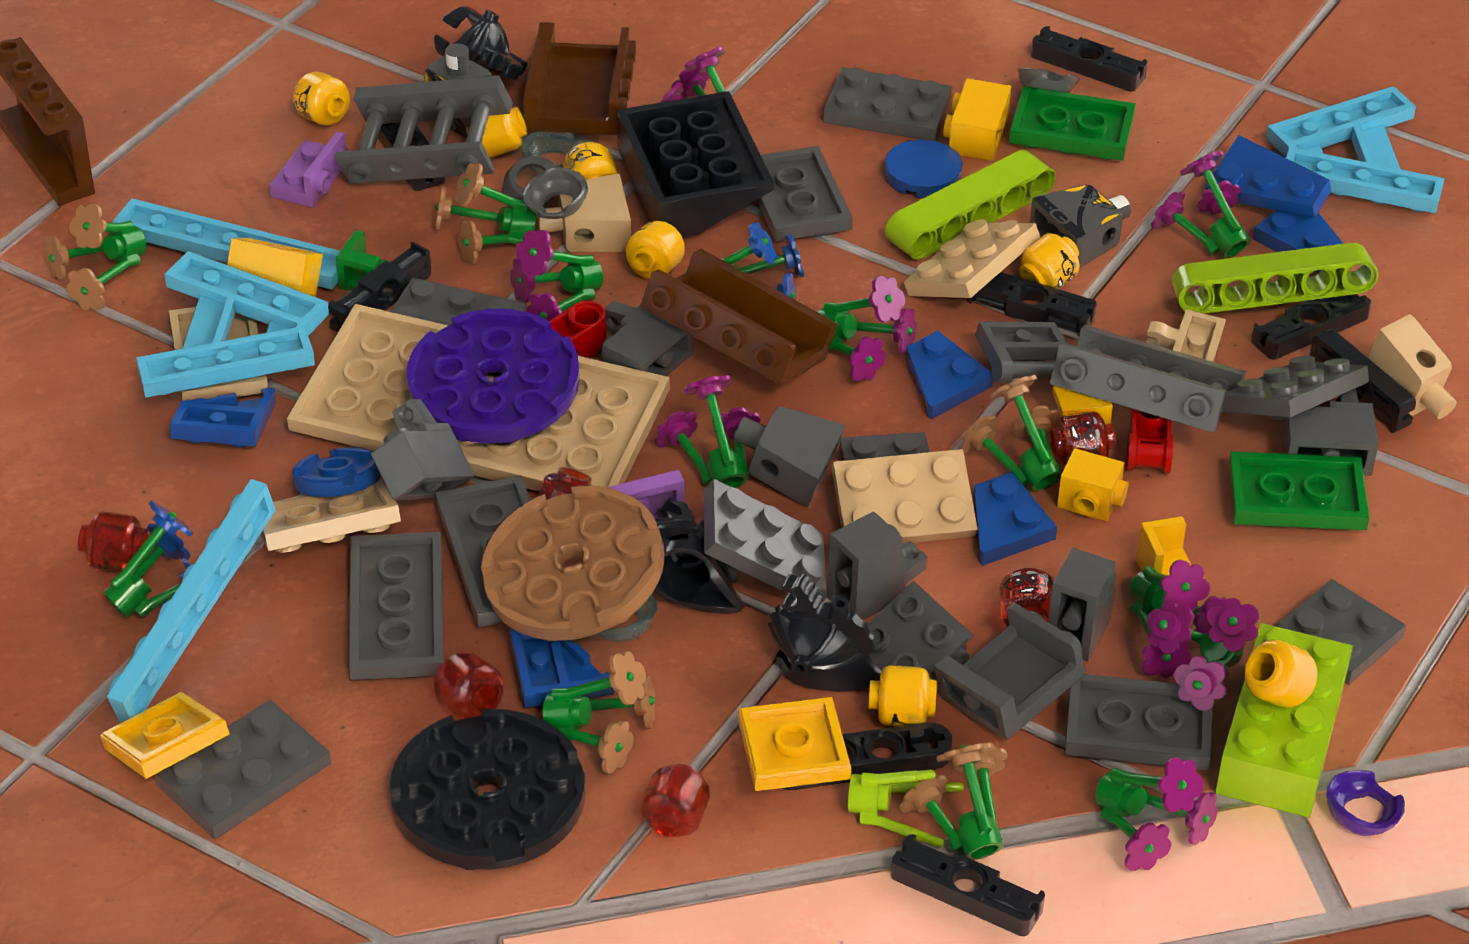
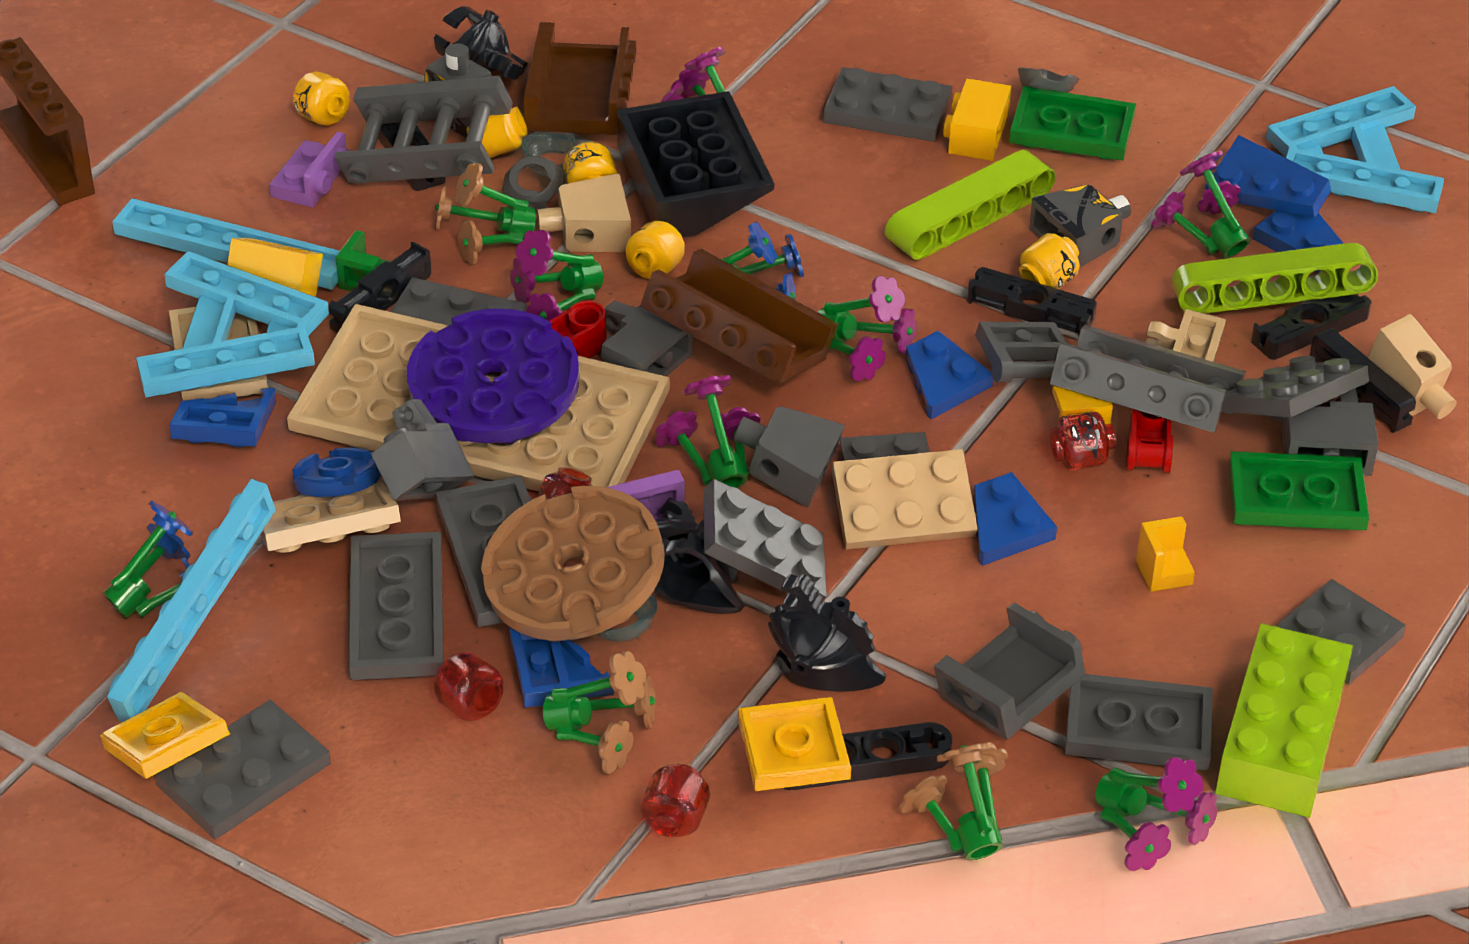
(111, 540): clear red head -> none
(122, 244): plant -> none
(439, 797): black plate -> none
(552, 183): dark grey piece -> none
(803, 196): dark grey plate -> none
(871, 564): dark grey hinge -> none
(873, 792): lime plant -> none
(903, 696): yellow head -> none
(917, 632): dark grey hinge -> none
(922, 167): blue tile -> none
(971, 259): tan plate -> none
(994, 901): black piece -> none
(1027, 588): clear red head -> none
(1038, 463): plant -> none
(1083, 598): dark grey hinge -> none
(1092, 485): yellow brick -> none
(1107, 67): black piece -> none
(1184, 587): magenta plant -> none
(1219, 647): magenta plant -> none
(1280, 673): yellow head -> none
(1358, 785): dark purple piece -> none

